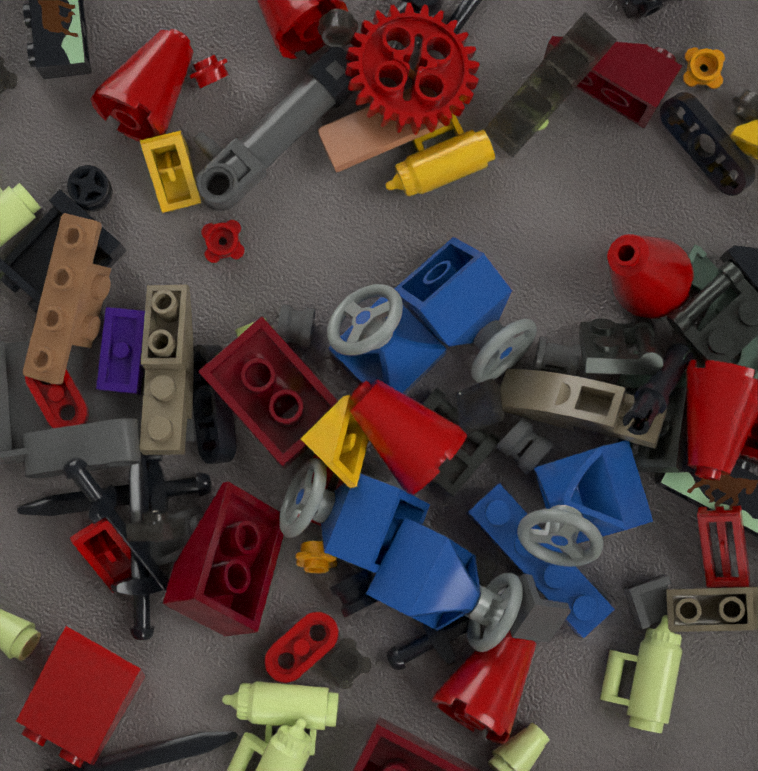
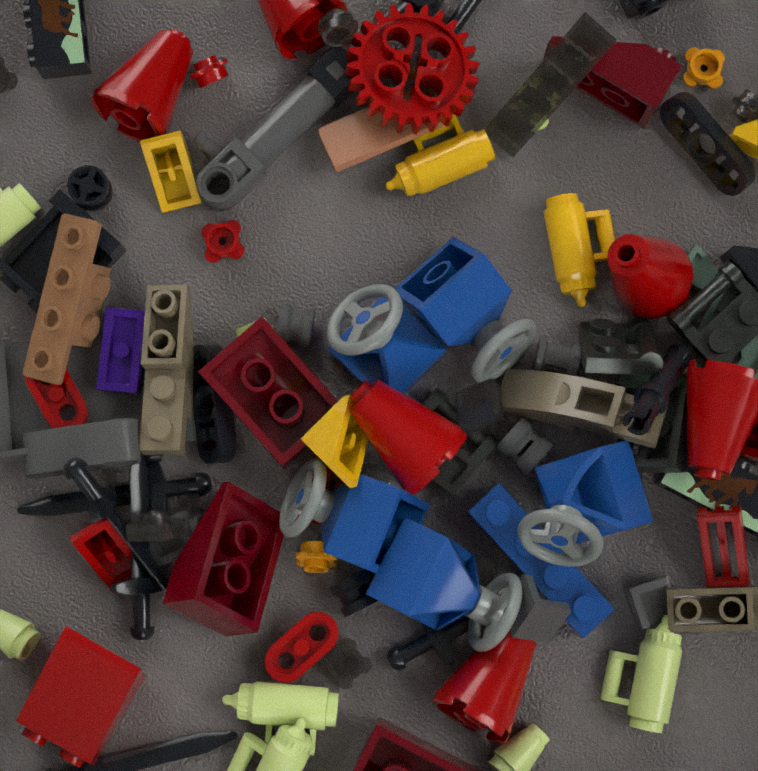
(572, 245): none -> yellow piece

